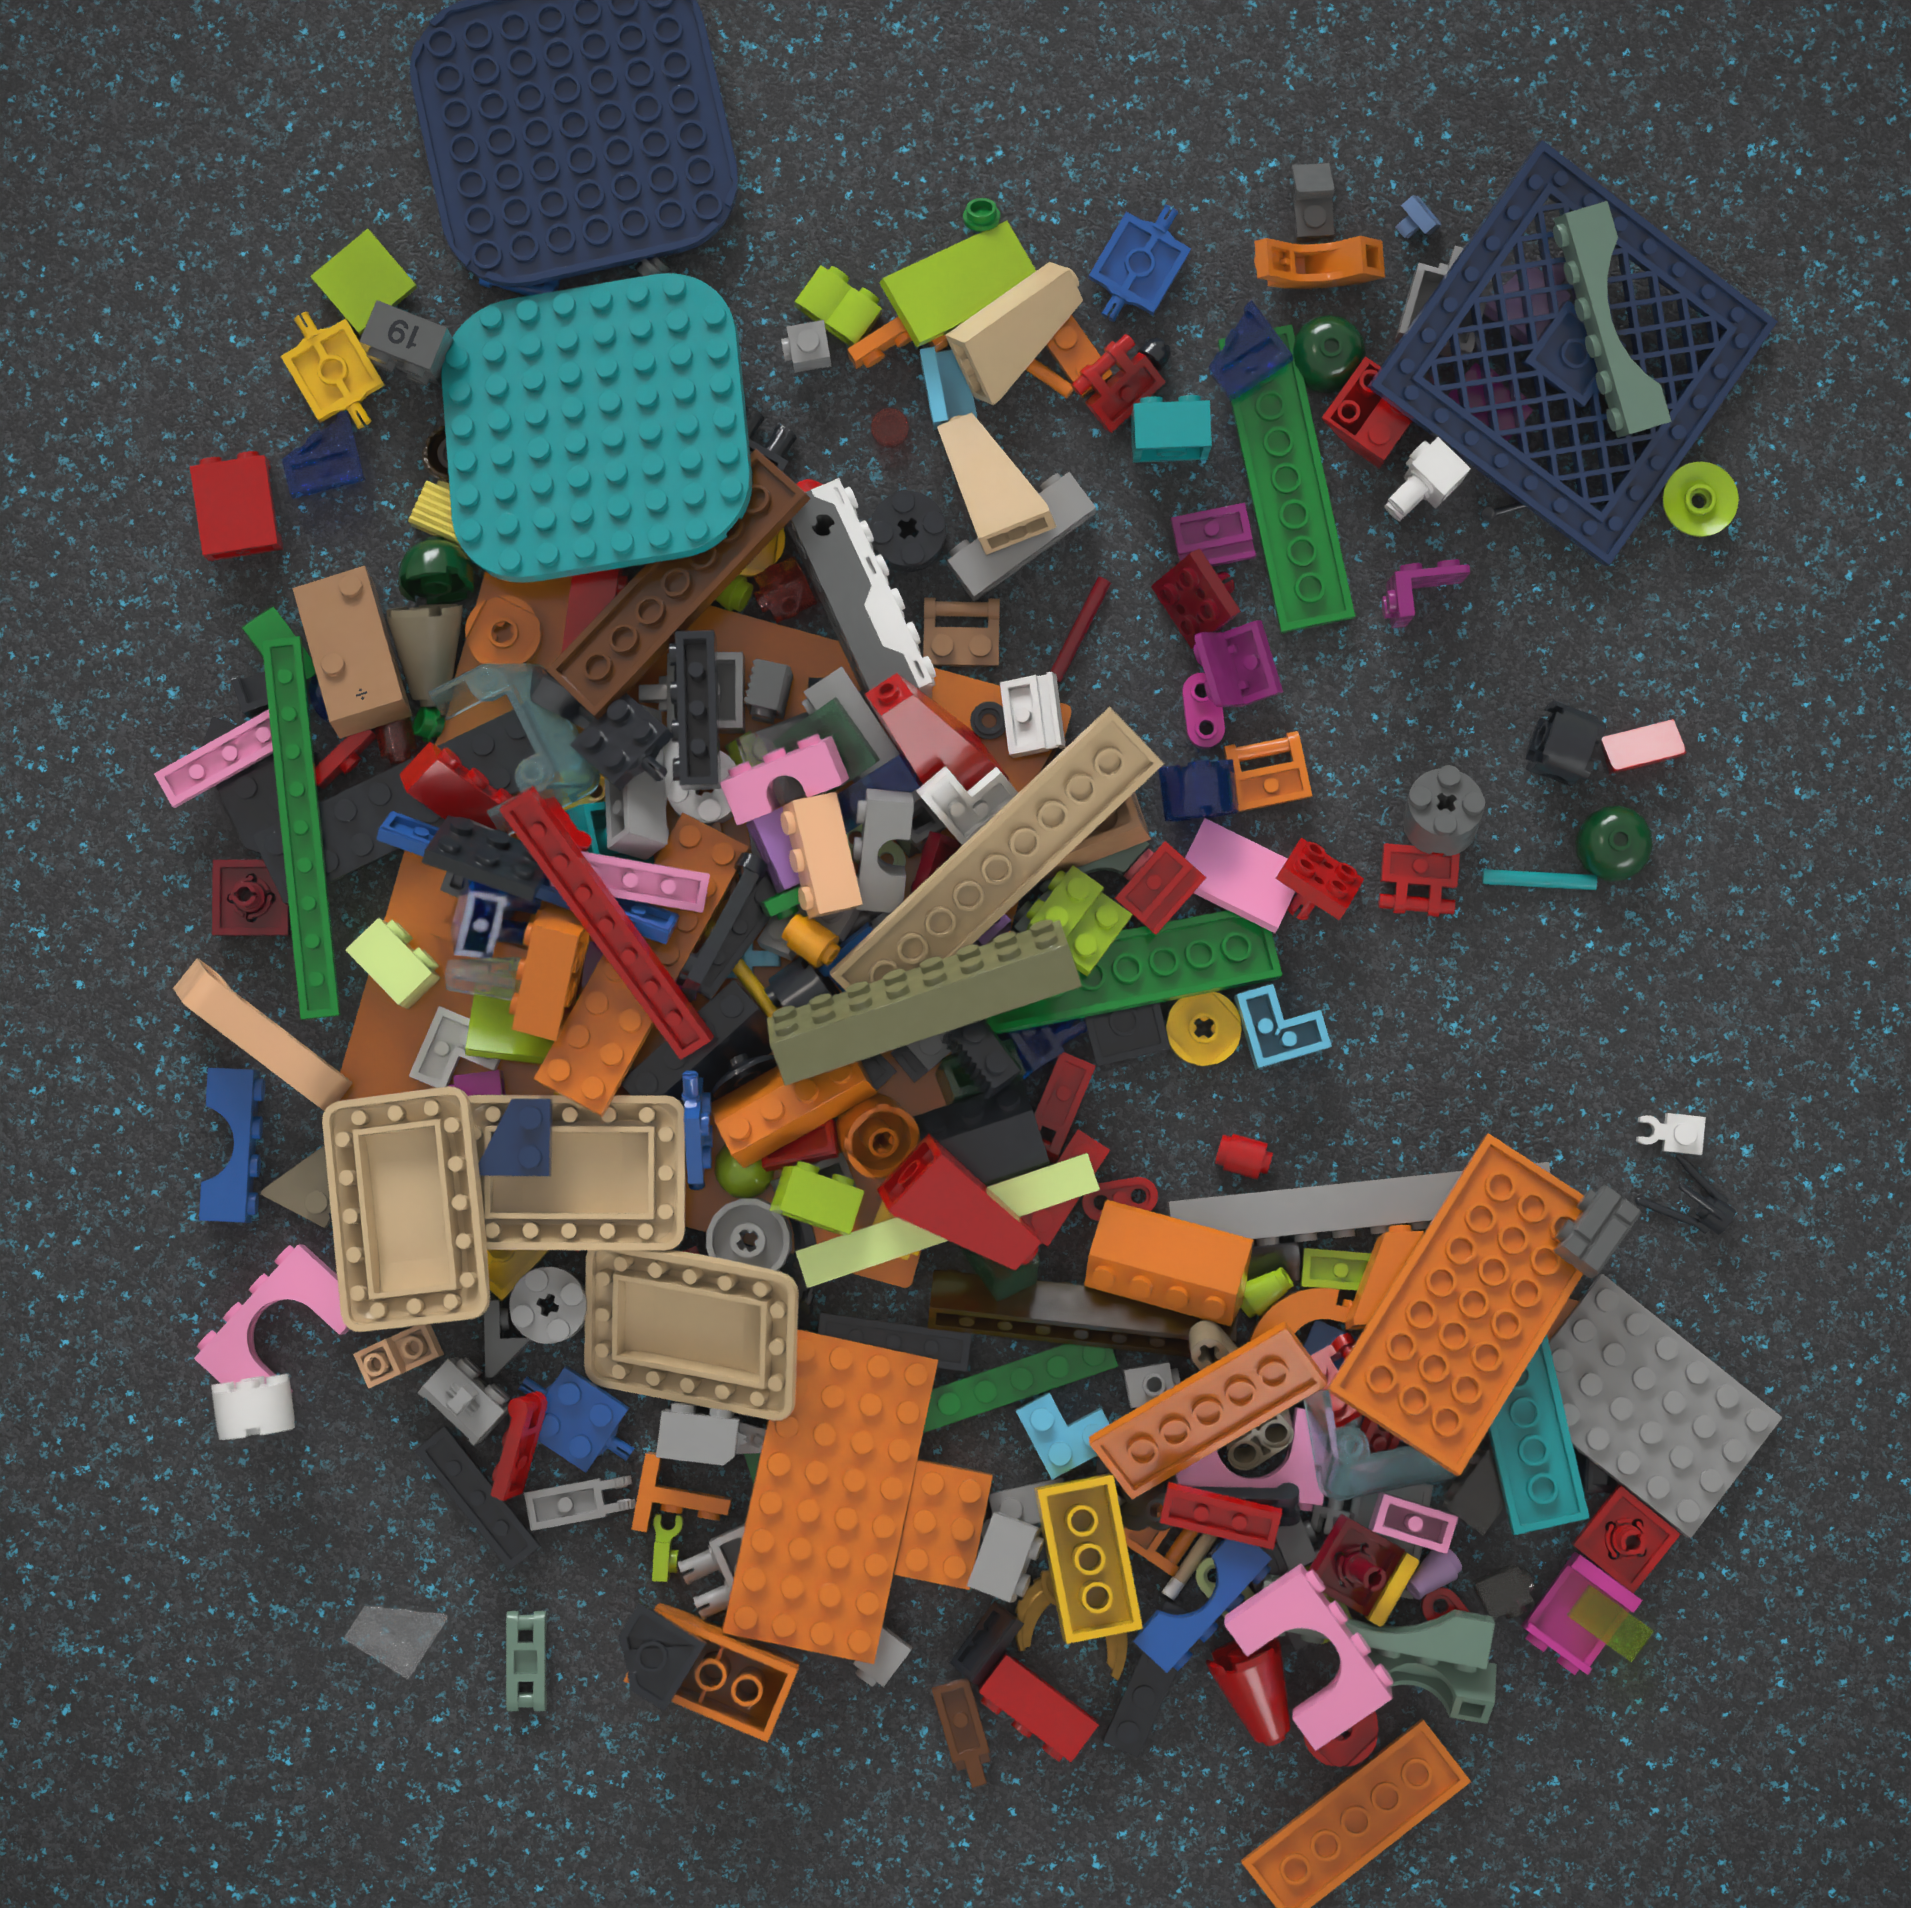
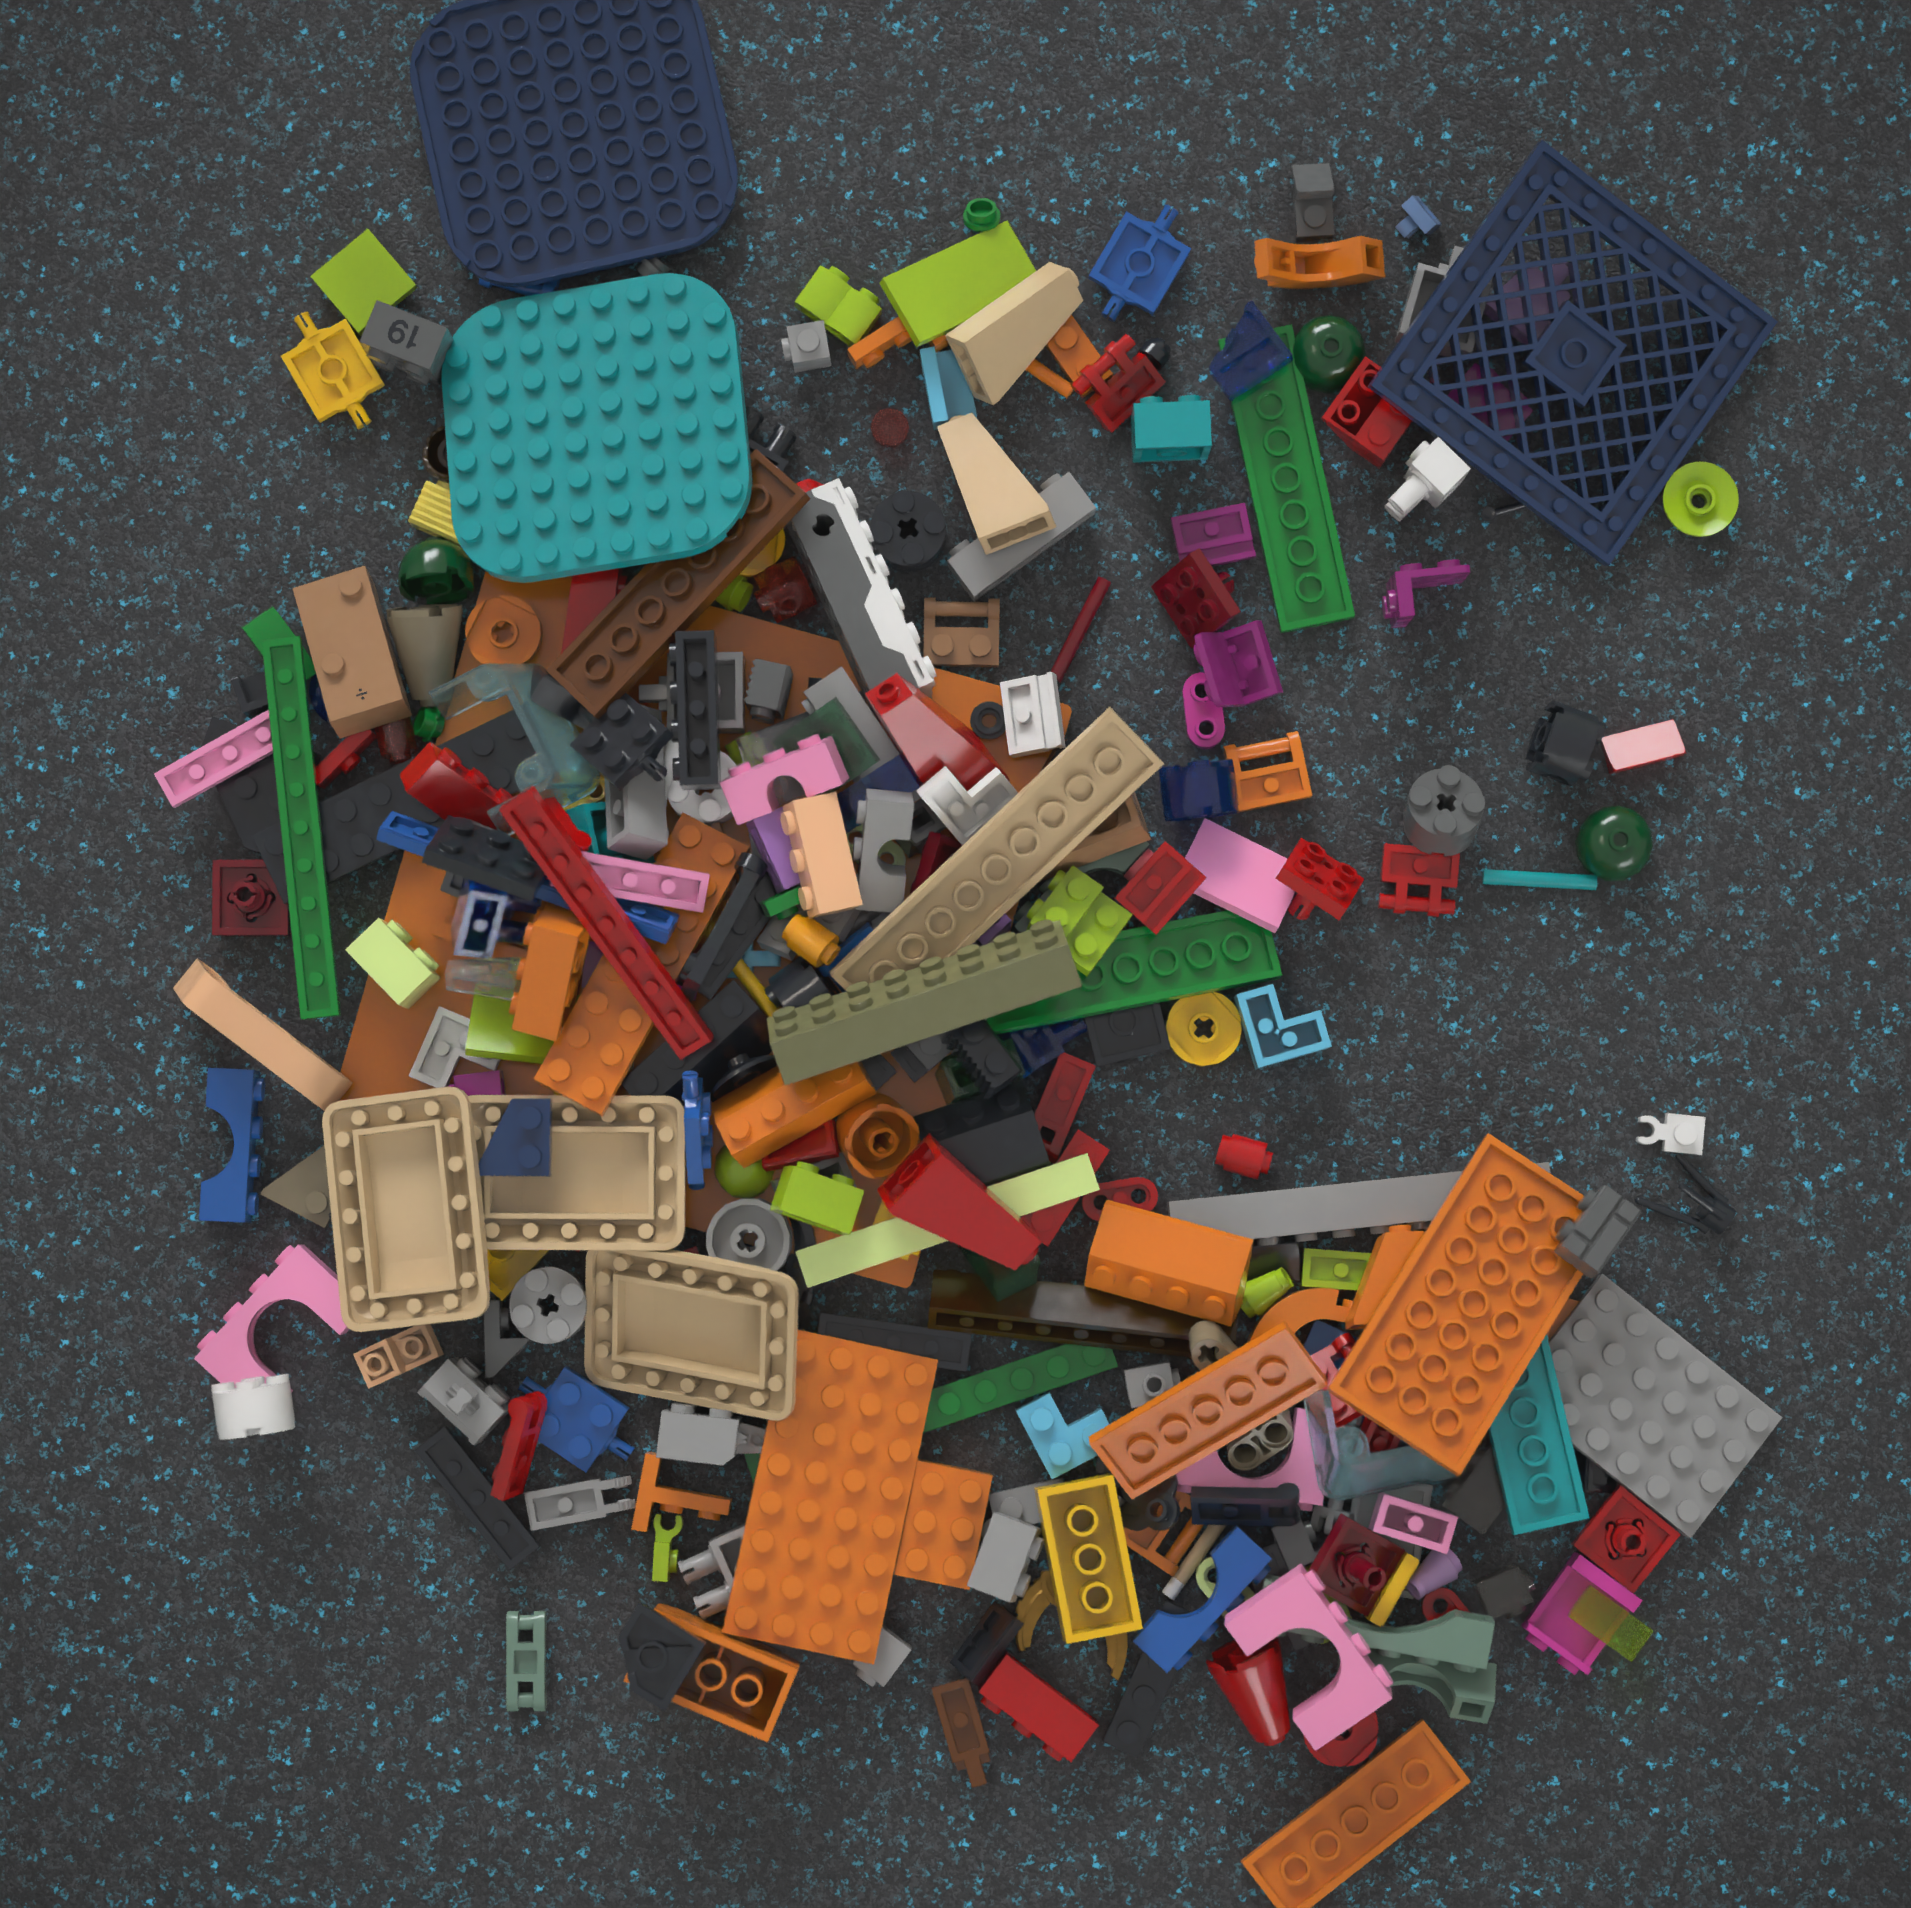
(235, 506): red panel -> none
(325, 460): clear blue wing -> none
(395, 1636): clear wing -> none
(1221, 1515): red plate -> none
(1632, 396): sand green arch -> none

